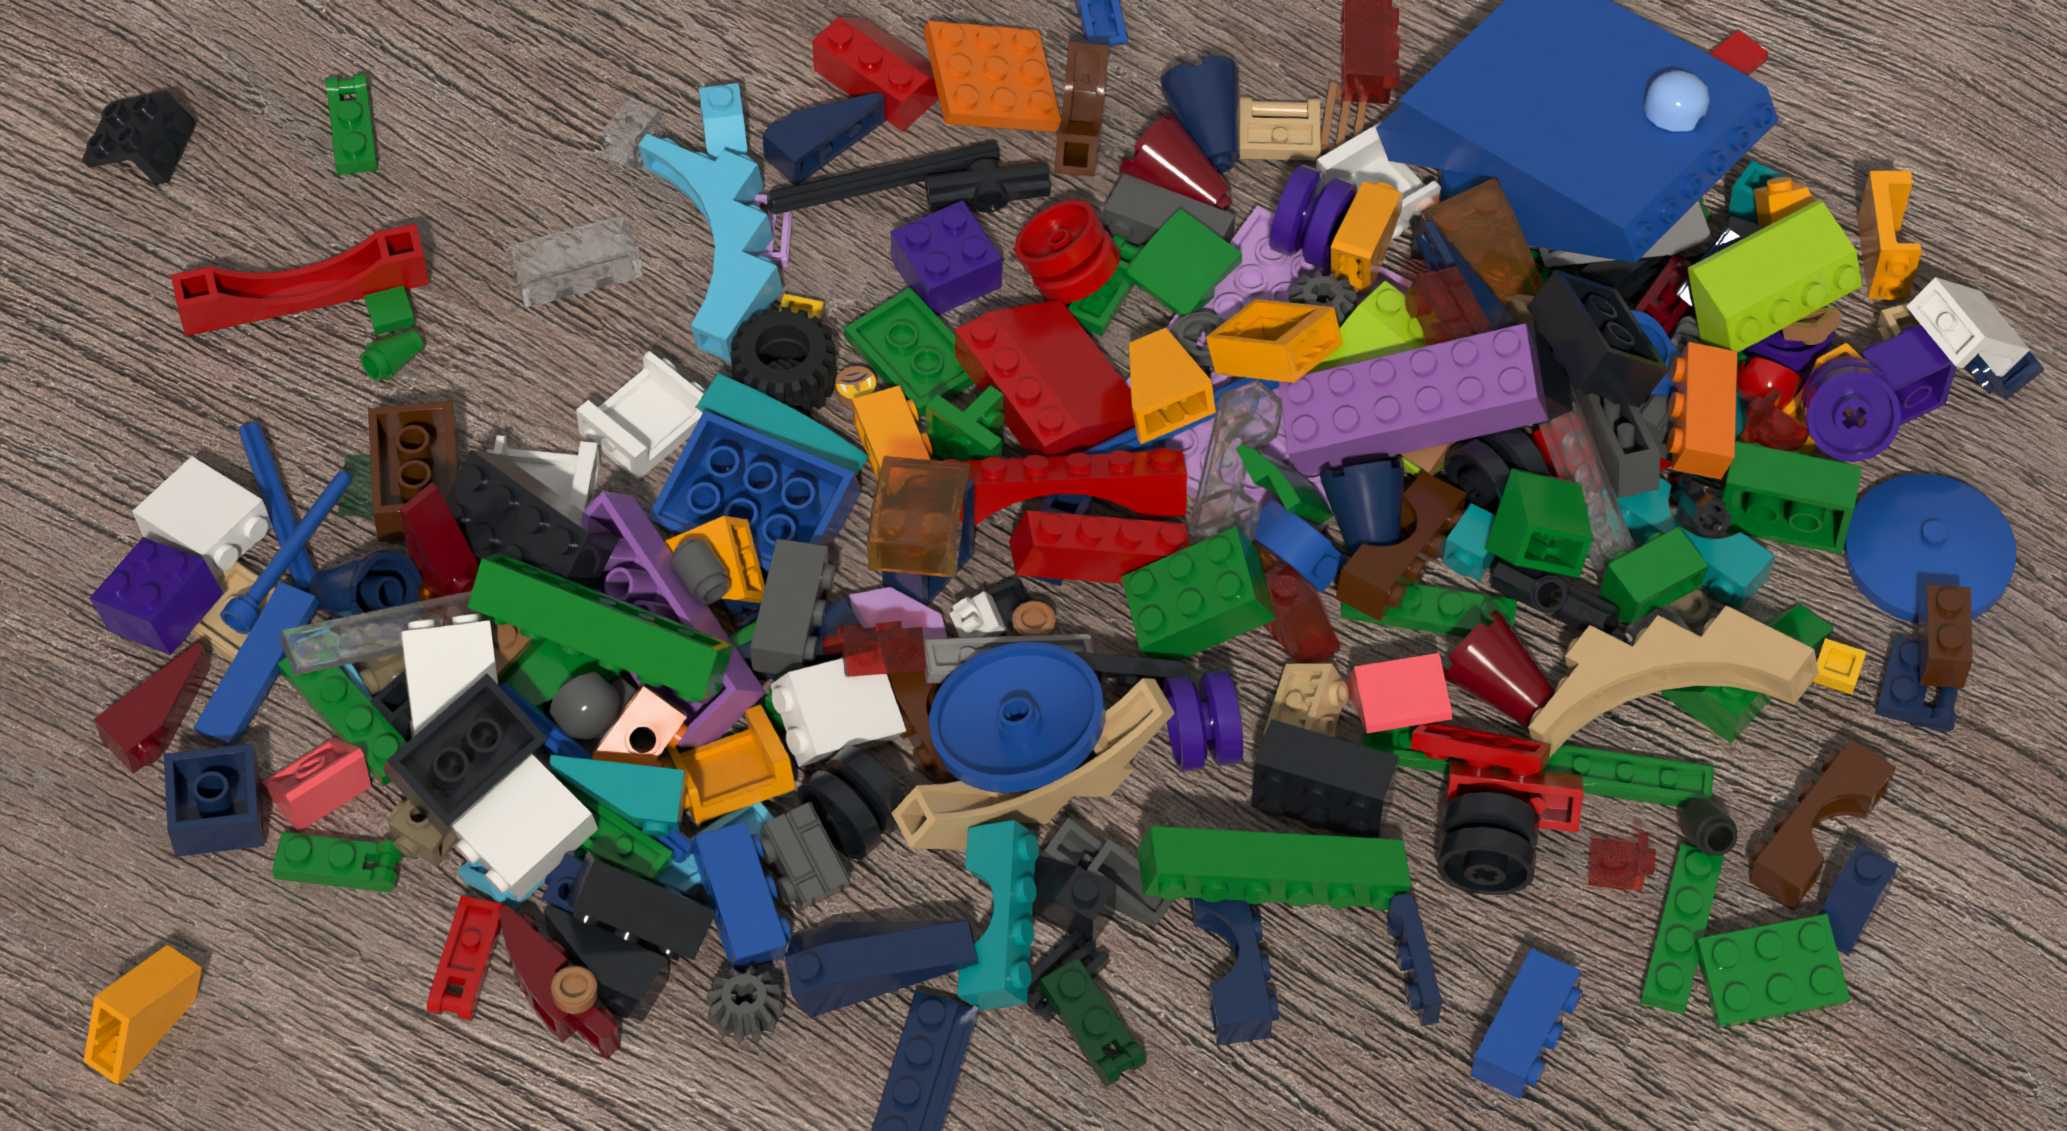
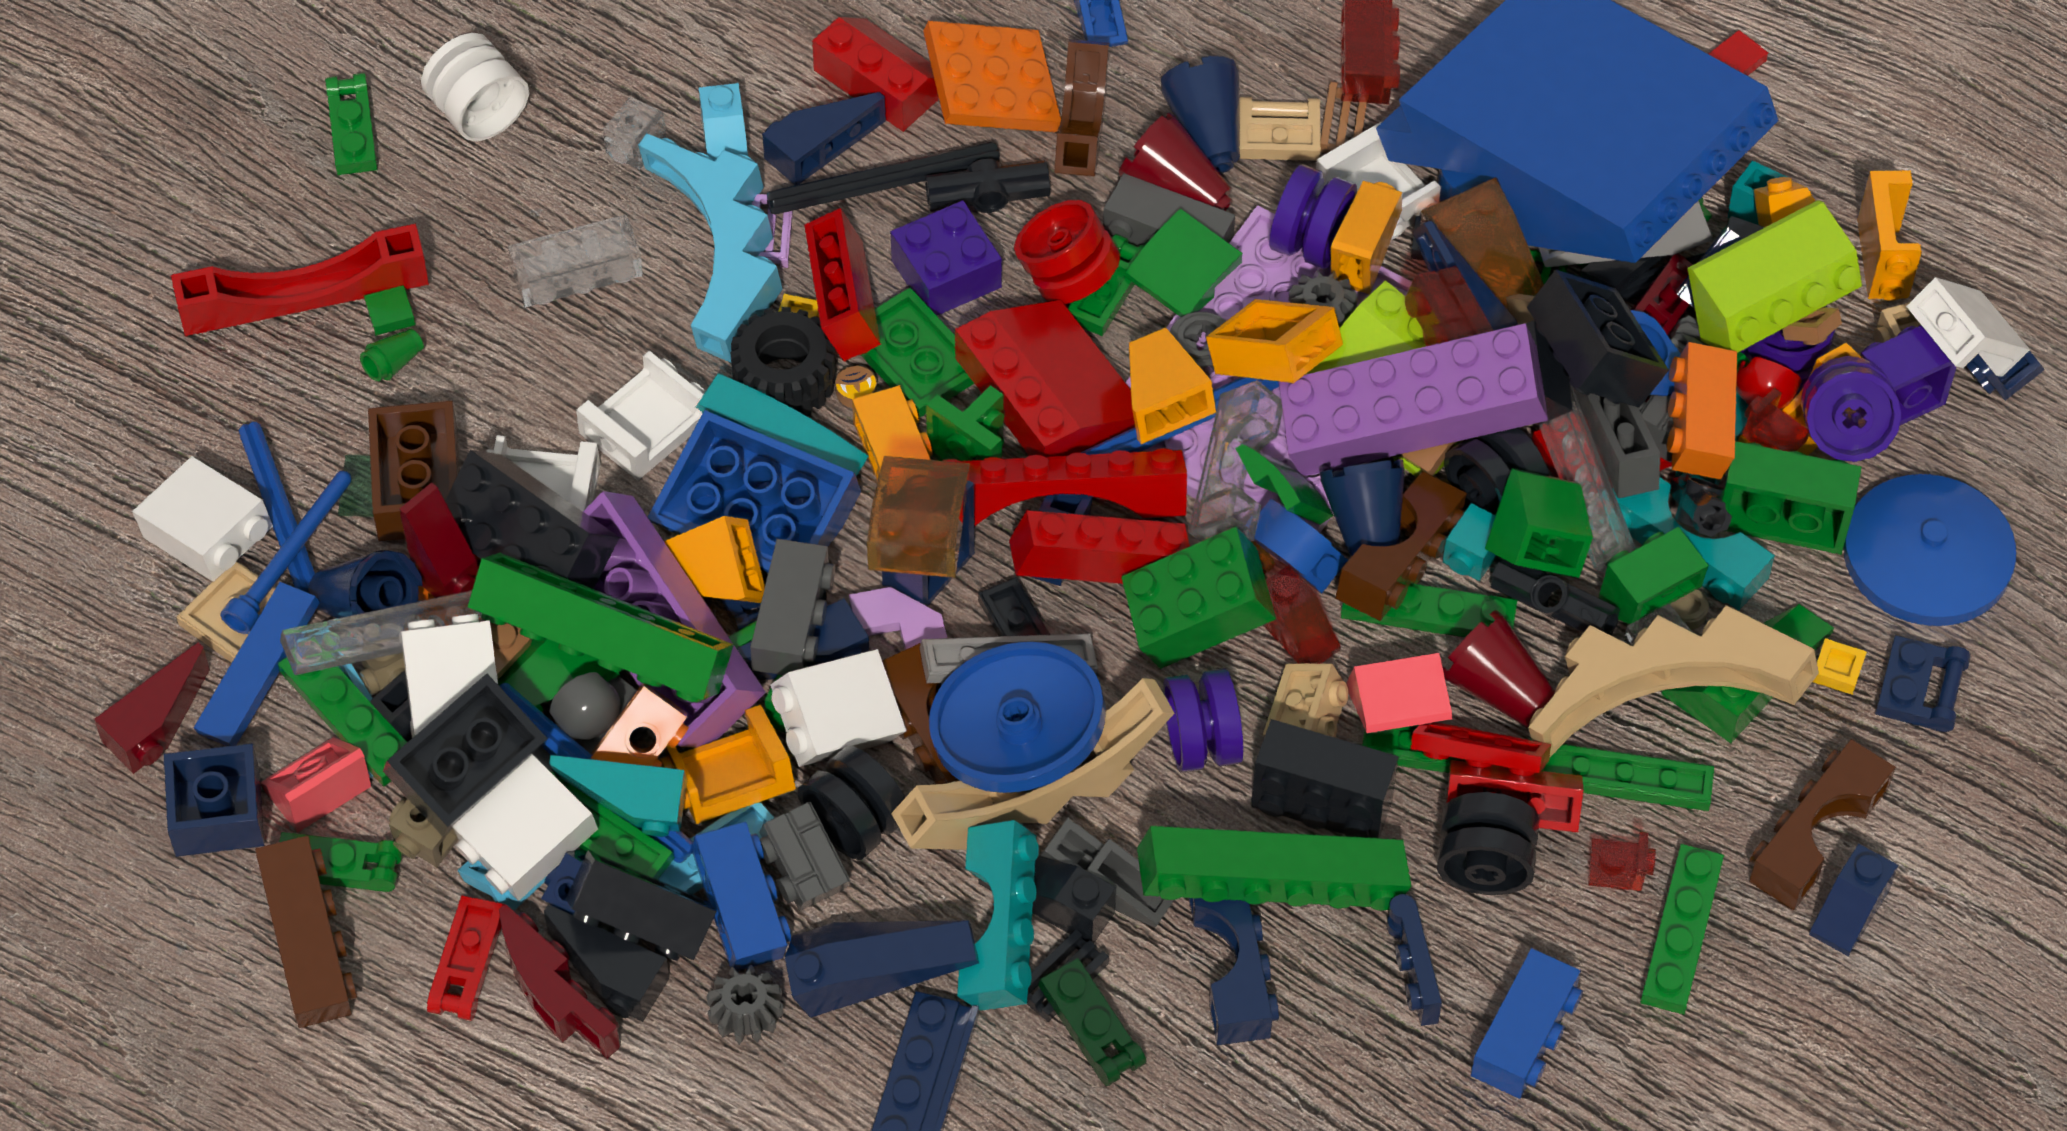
(139, 1011): light orange slope -> none
(142, 129): black bracket -> none
(156, 595): dark purple brick -> none
(304, 932): none -> reddish brown brick
(474, 87): none -> white wheel
(574, 989): medium nougat tile -> none
(701, 570): dark grey brick -> none
(842, 285): none -> red brick
(879, 651): clear red bracket -> none
(977, 617): white tile -> none
(1033, 619): medium nougat tile -> none
(1132, 669): black plate -> none
(1676, 101): light blue hair -> none
(1708, 827): pearl dark grey brick -> none
(1772, 971): green plate -> none
(1945, 636): reddish brown brick -> none

